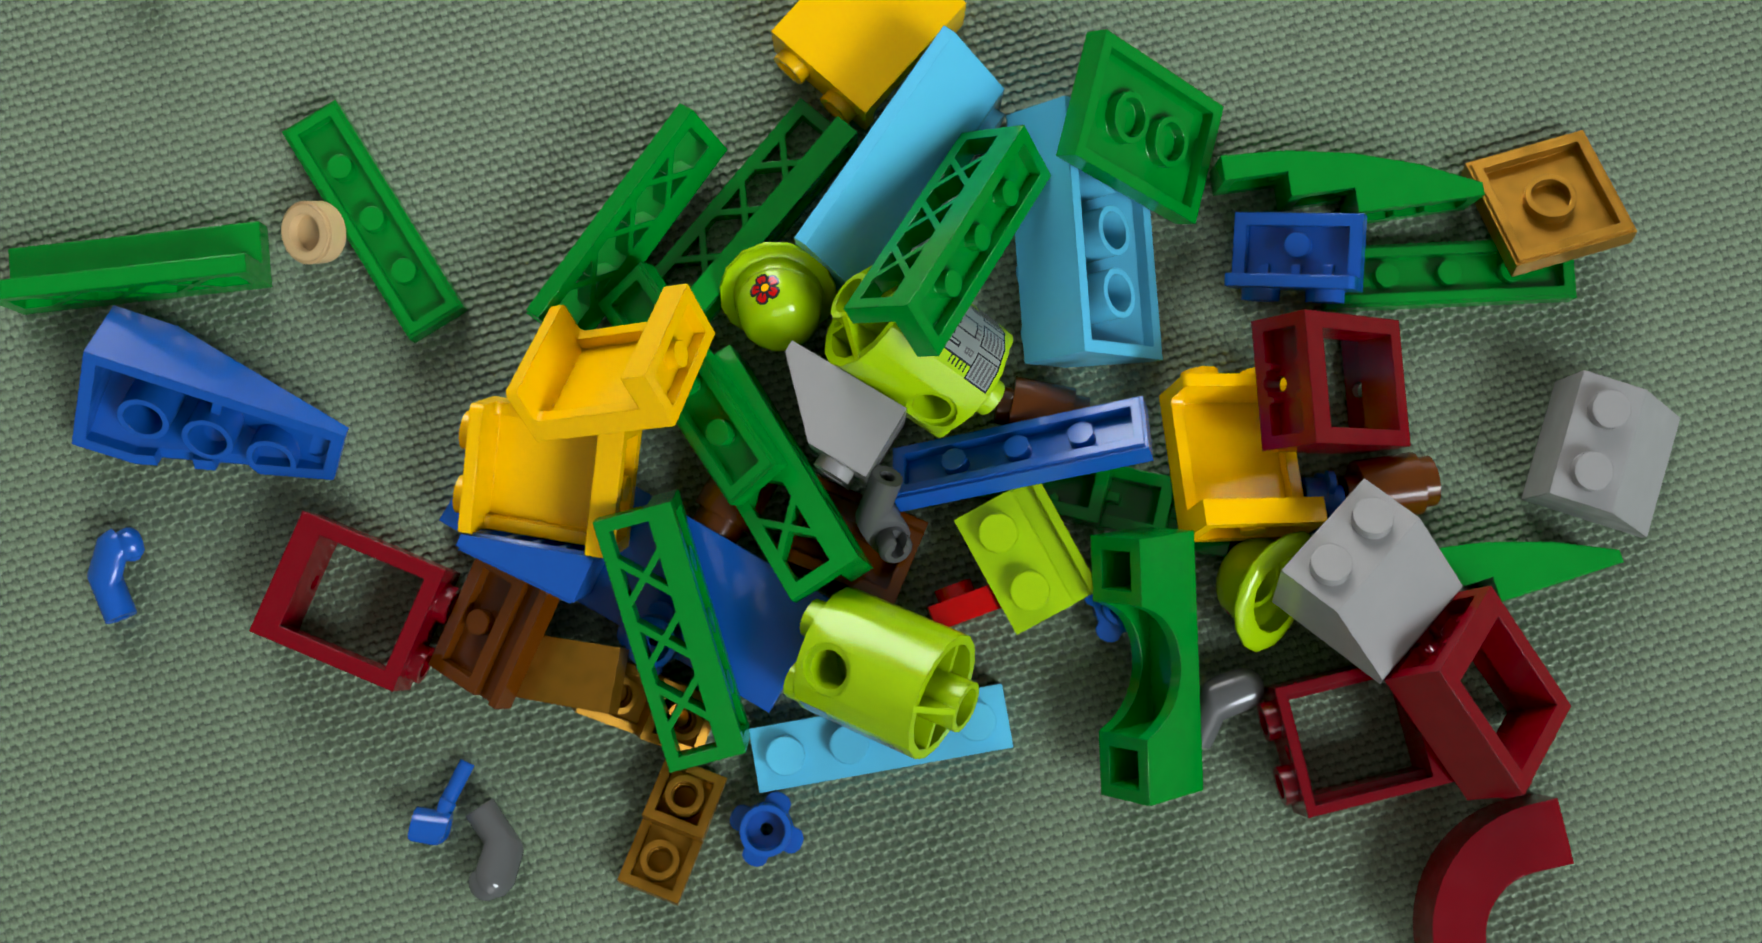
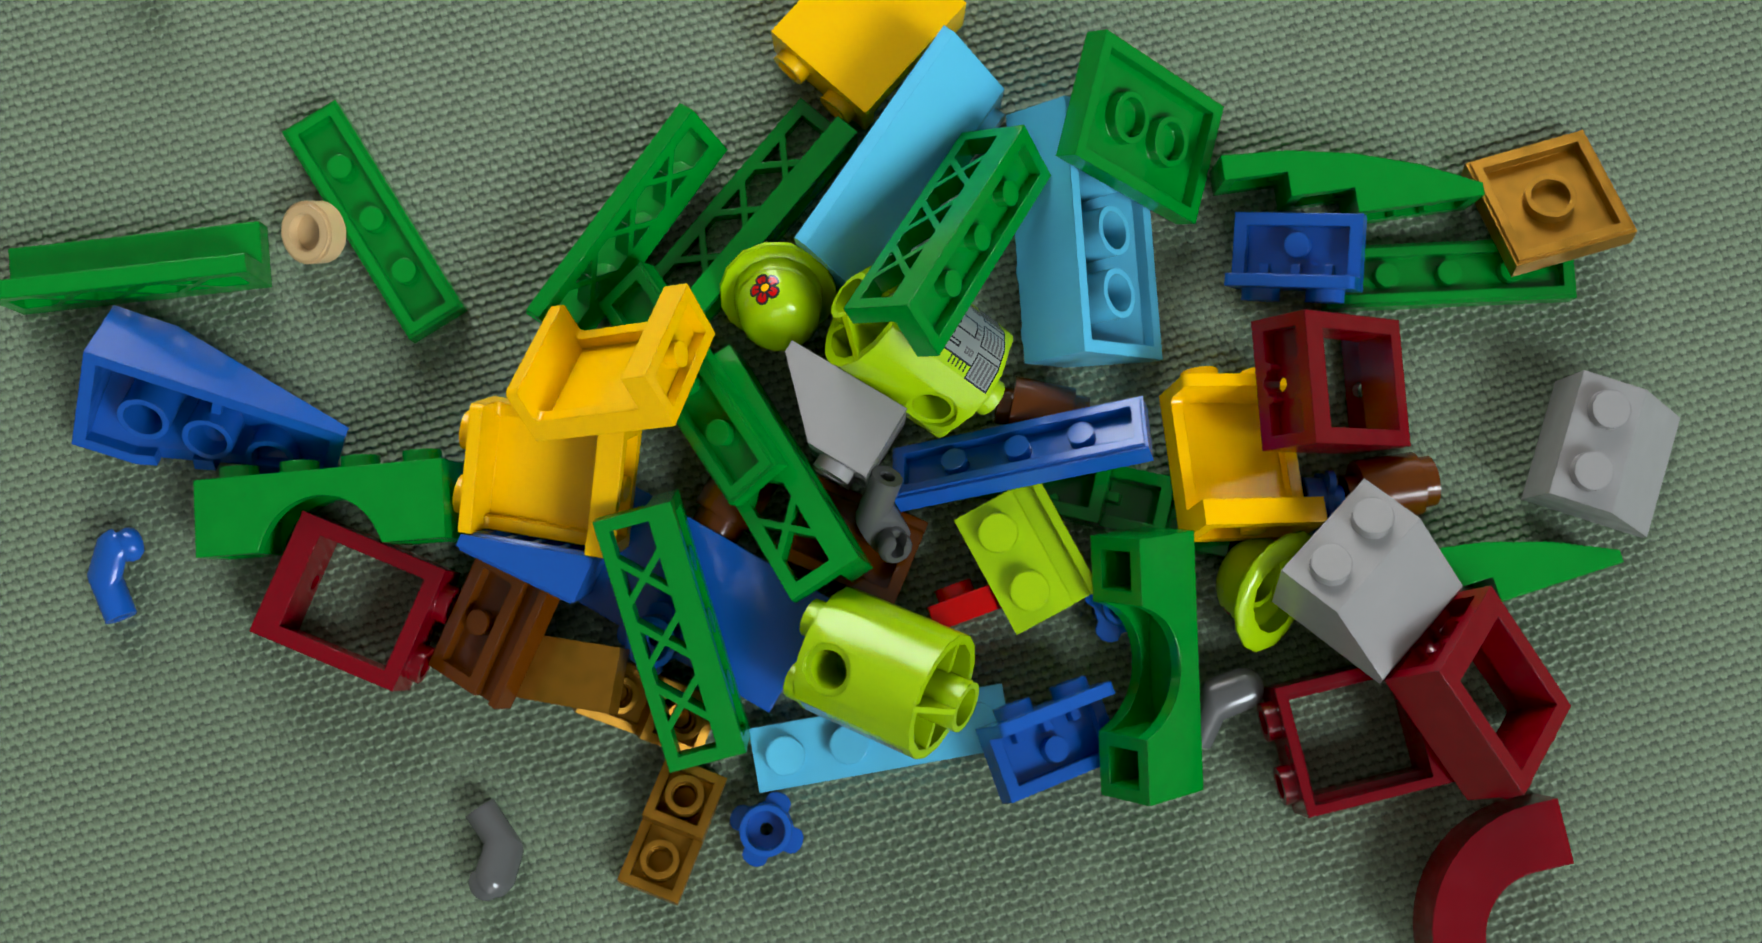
(256, 513): none -> green arch
(433, 825): blue hand -> none
(1048, 742): none -> blue bracket

